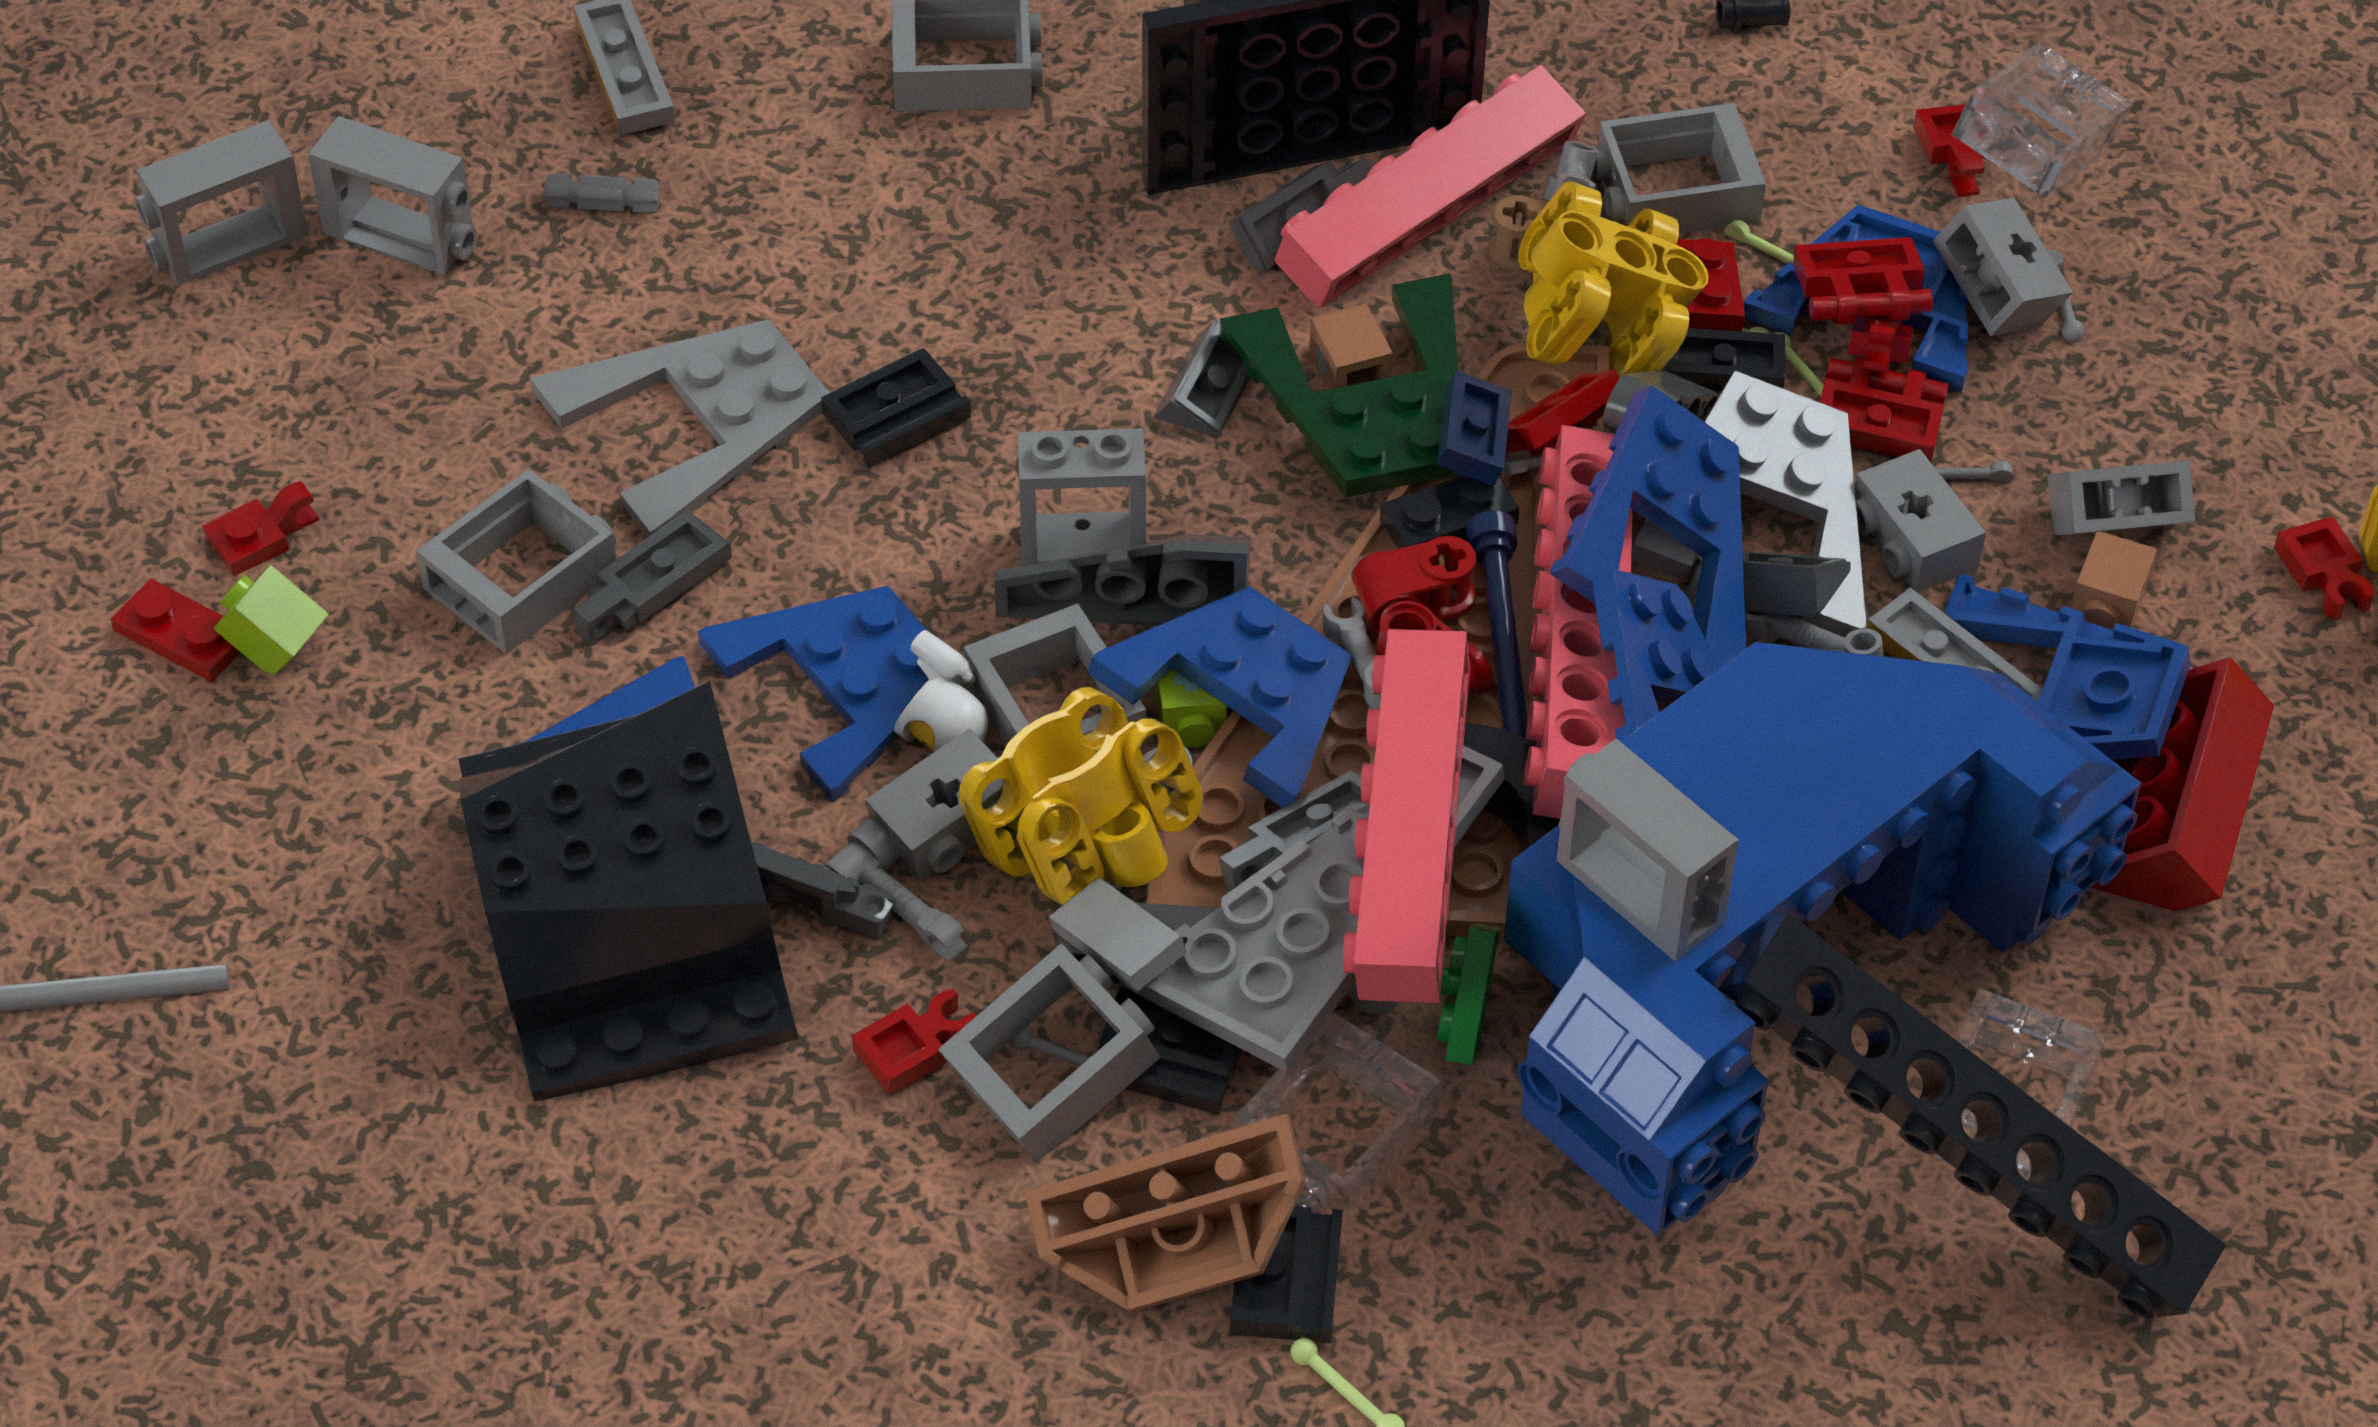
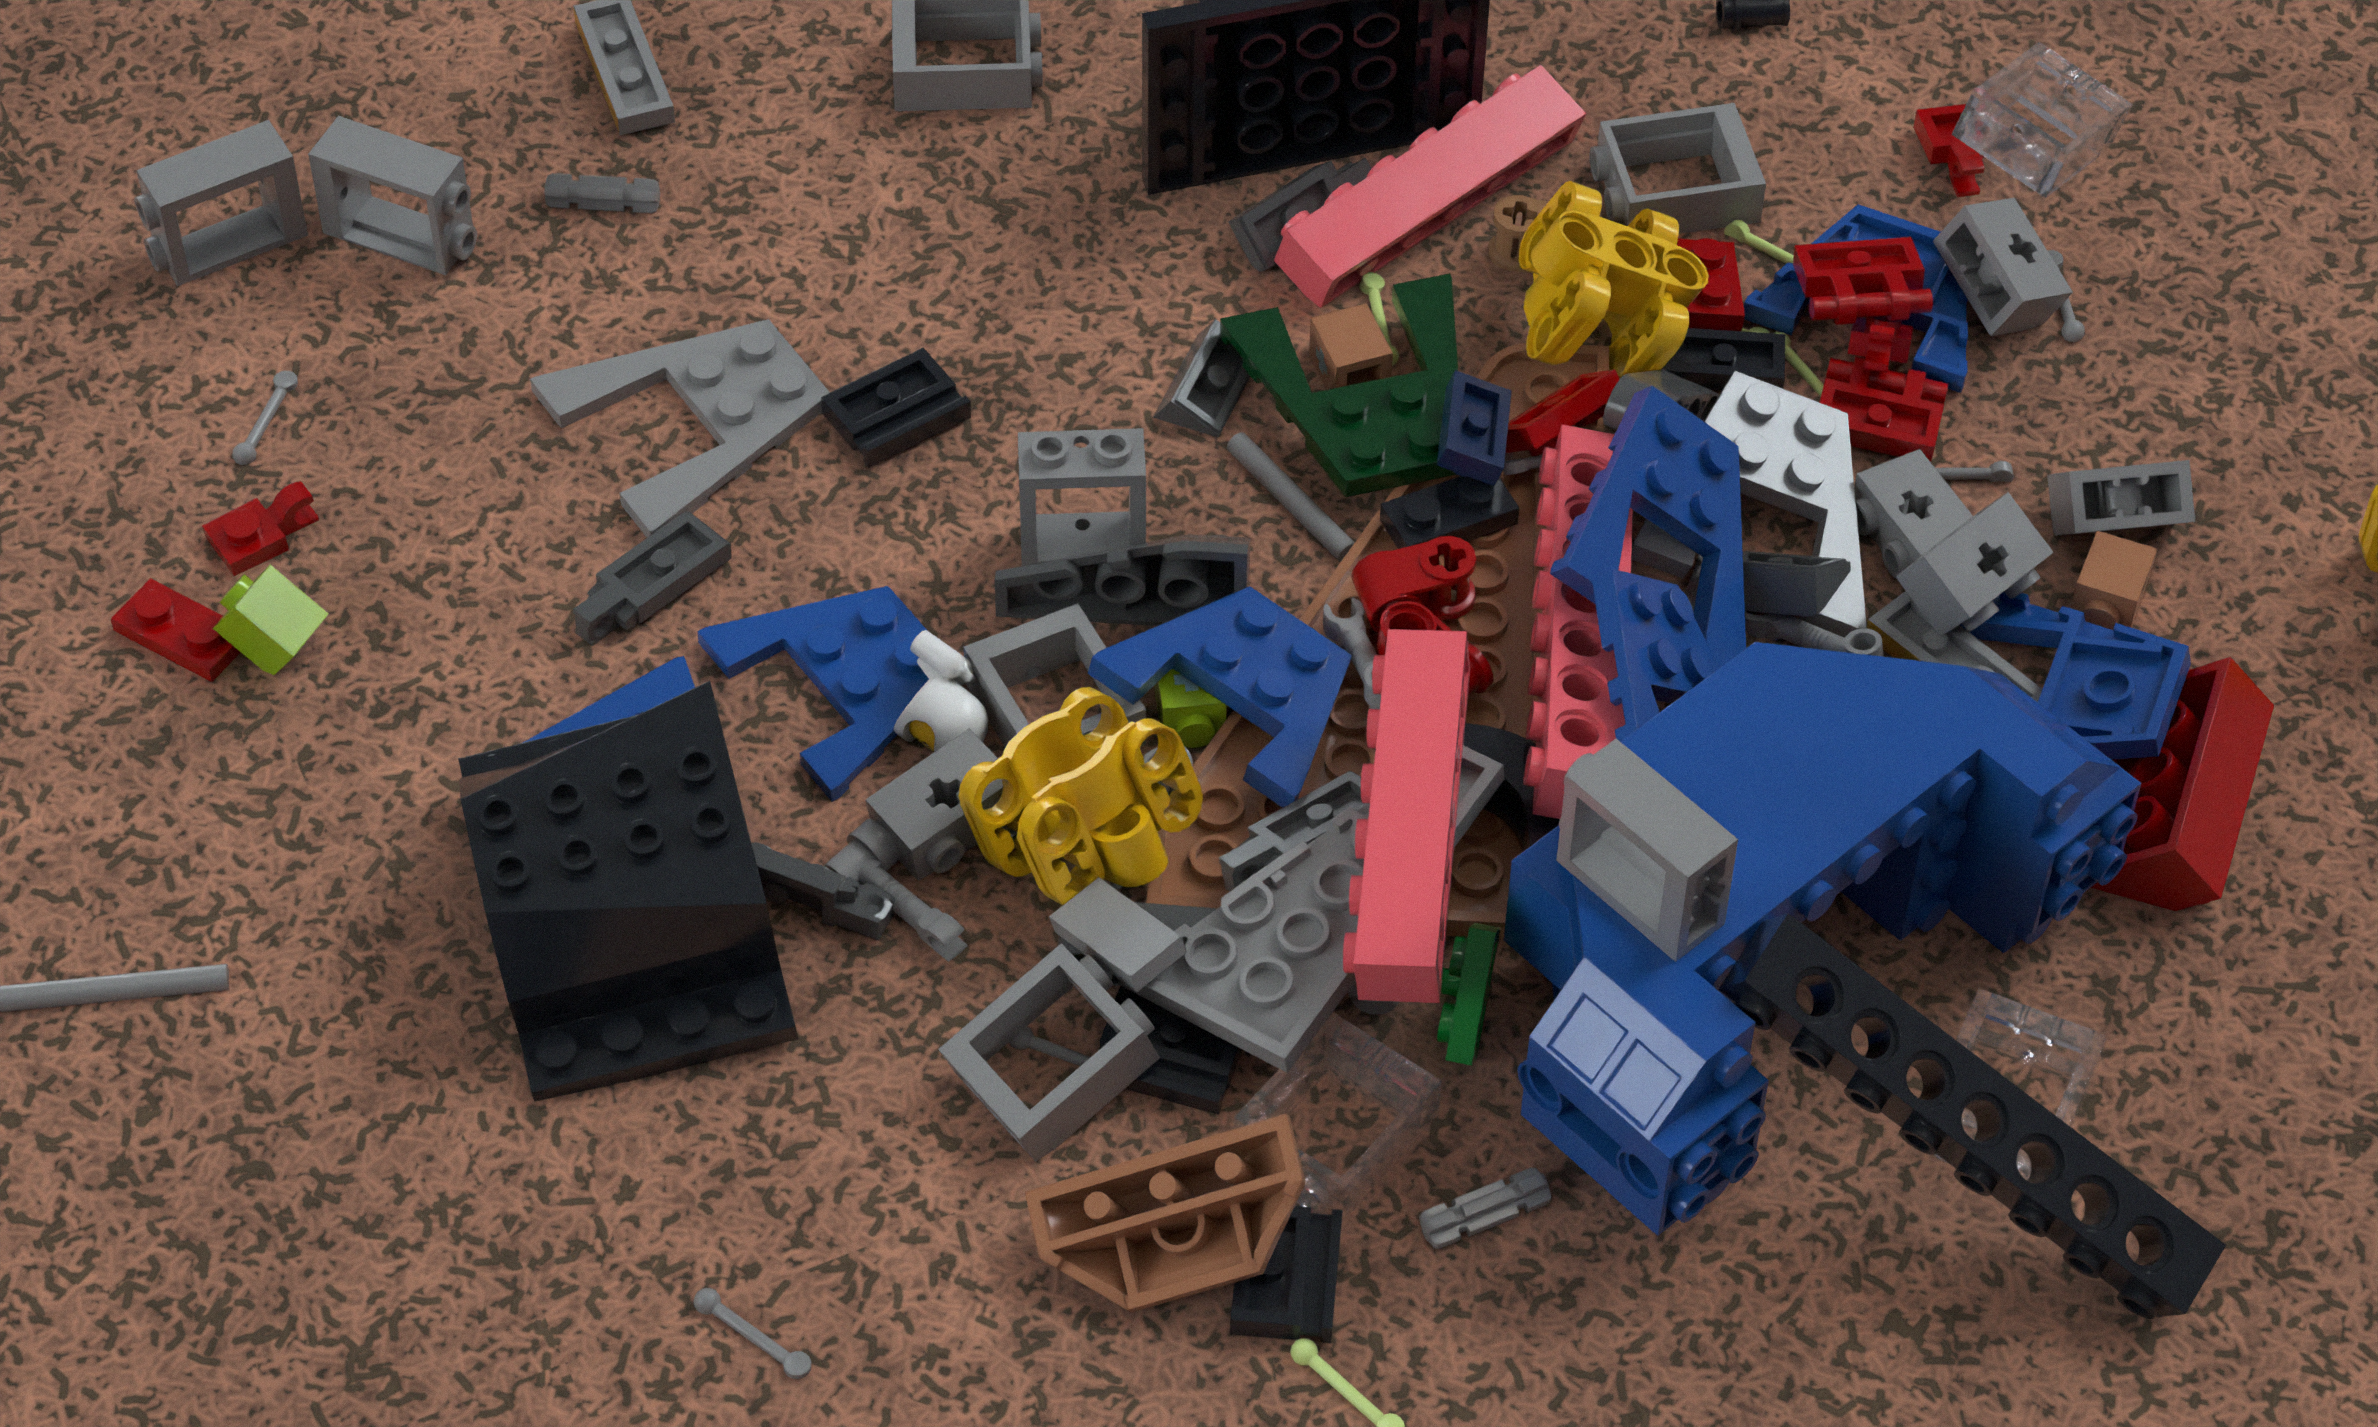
(245, 452): none -> light grey hinge
(506, 621): light grey window -> none
(795, 1364): none -> light grey hinge
(906, 1045): red plate -> none
(1290, 495): none -> light grey bar
(1372, 285): none -> yellowish green hinge
(1485, 1208): none -> light grey axle
(1494, 542): dark blue piece -> none
(1574, 165): light grey brick -> none
(1975, 565): none -> light grey brick
(2325, 559): red plate -> none

